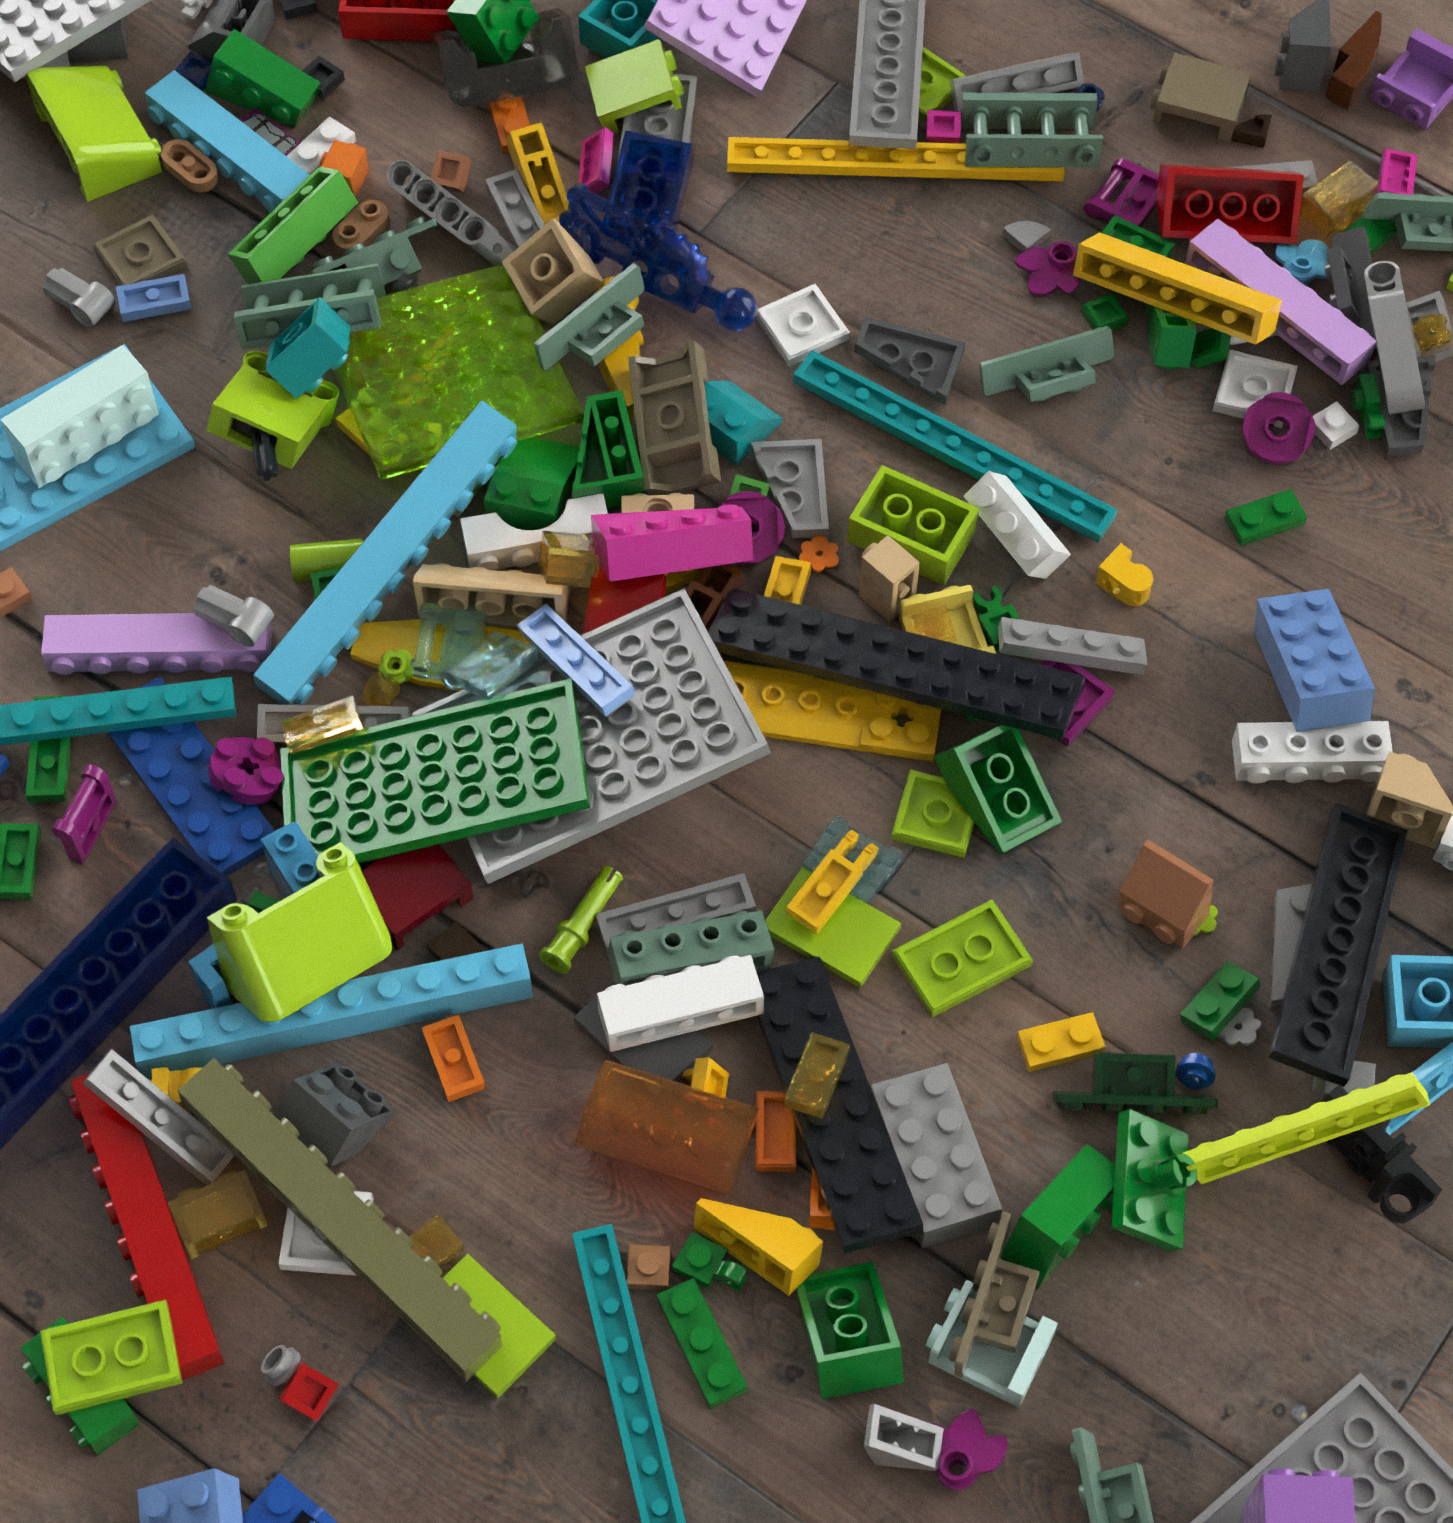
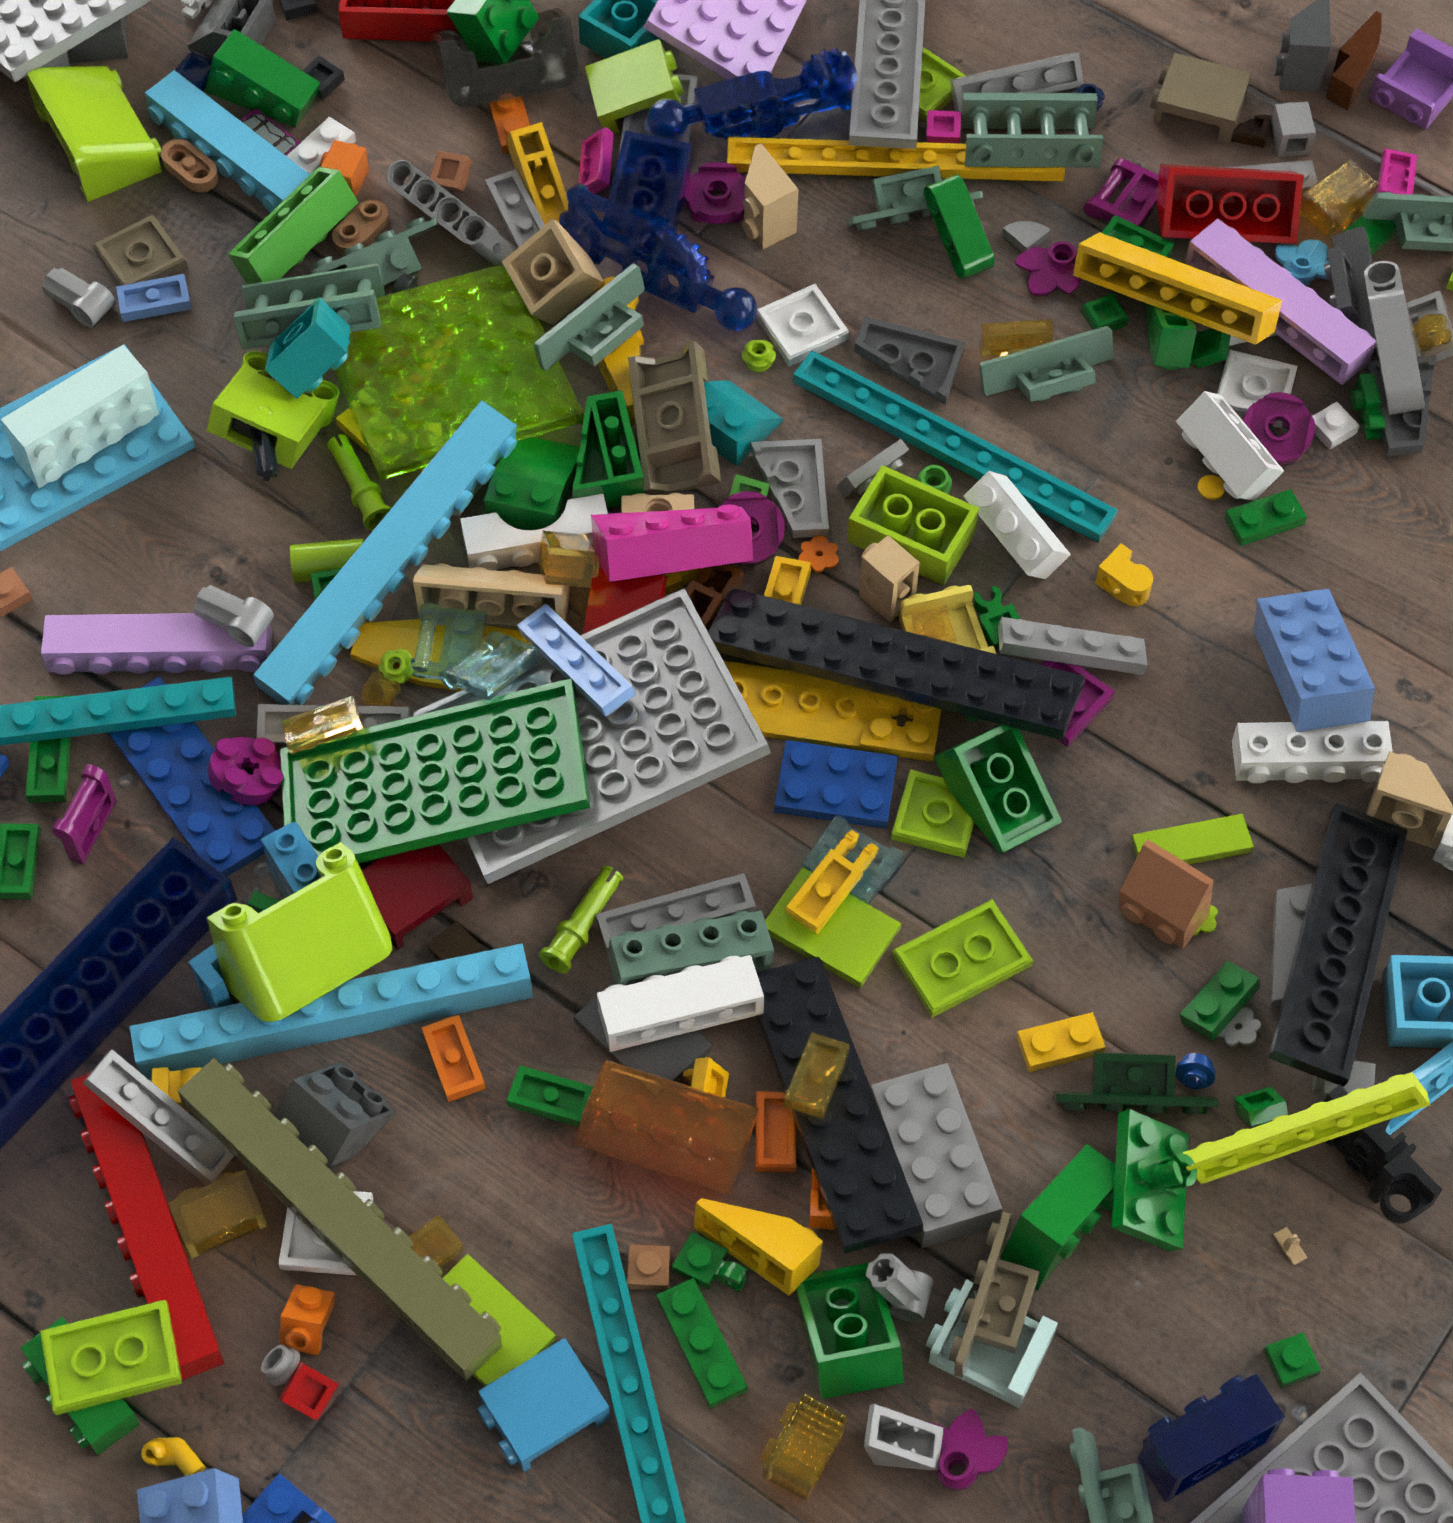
(172, 1452): none -> yellow arm
(305, 1318): none -> orange bracket
(365, 493): none -> lime pin
(541, 1404): none -> dark azure panel
(548, 1096): none -> green plate
(713, 209): none -> magenta plate
(758, 362): none -> lime plate
(759, 101): none -> clear blue arm
(769, 201): none -> tan slope
(803, 1446): none -> clear yellow brick
(835, 781): none -> blue plate
(862, 477): none -> light grey plate
(899, 197): none -> sand green bracket
(902, 1287): none -> light grey piece
(937, 475): none -> bright green plate
(959, 226): none -> green beam
(1014, 336): none -> clear yellow plate
(1201, 840): none -> lime tile
(1209, 1435): none -> clear blue brick
(1211, 487): none -> yellow piece
(1228, 446): none -> white brick
(1260, 1106): none -> green plate
(1290, 1245): none -> tan piece
(1292, 129): none -> light grey brick
(1292, 1360): none -> green plate

